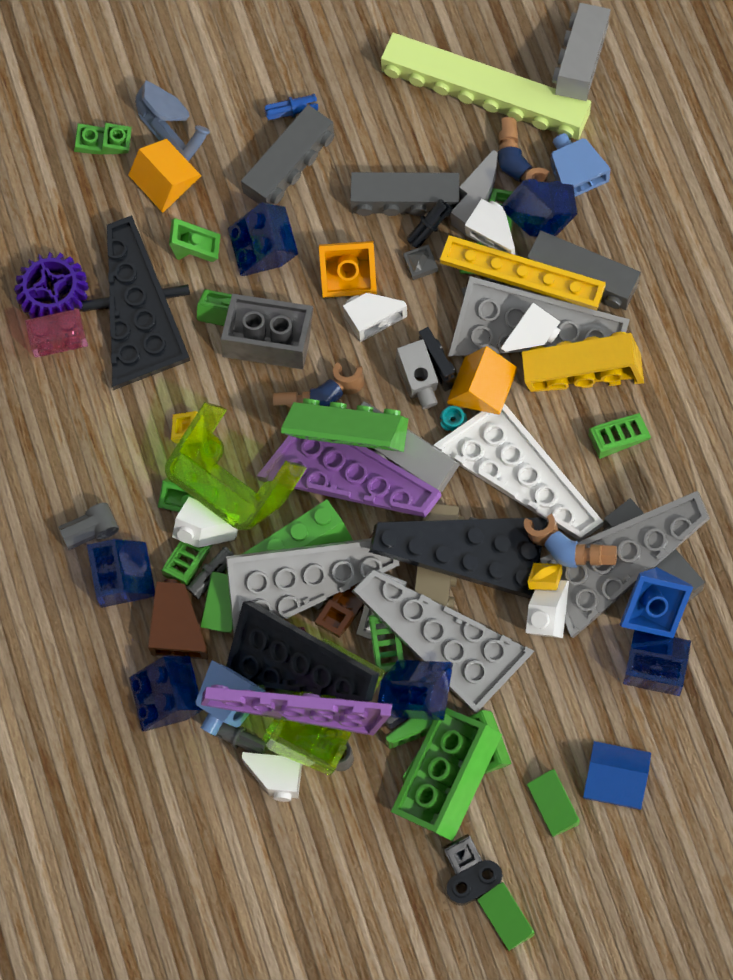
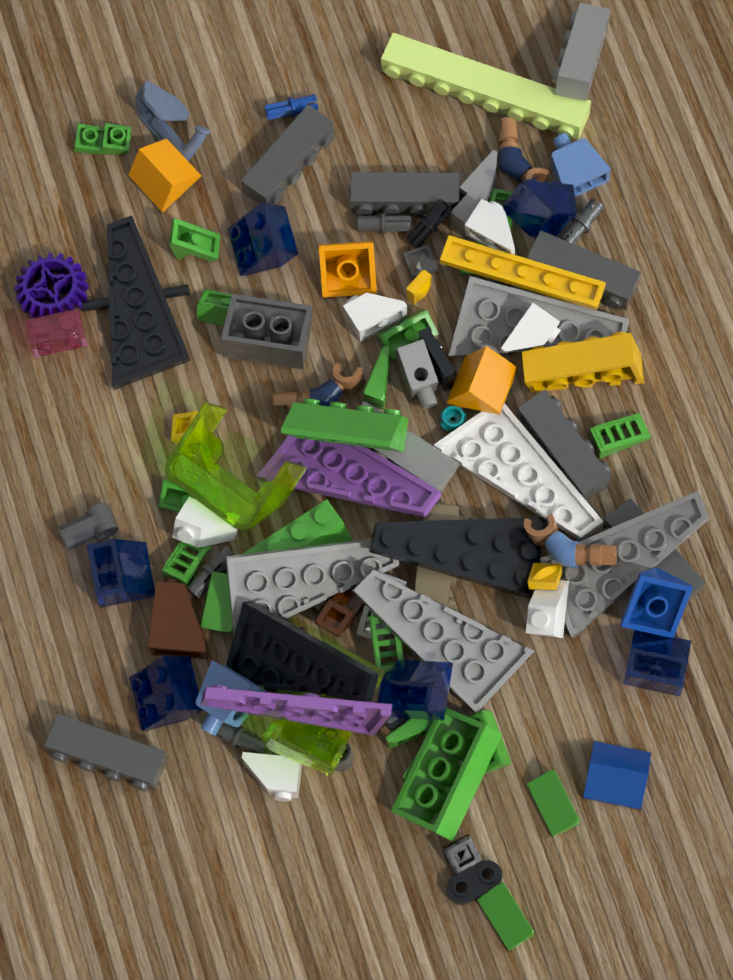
(106, 752): none -> dark grey brick
(376, 387): none -> bright green slope
(384, 223): none -> dark grey axle
(406, 331): none -> bright green slope
(419, 287): none -> yellow tile
(563, 444): none -> dark grey brick
(582, 222): none -> dark grey pin

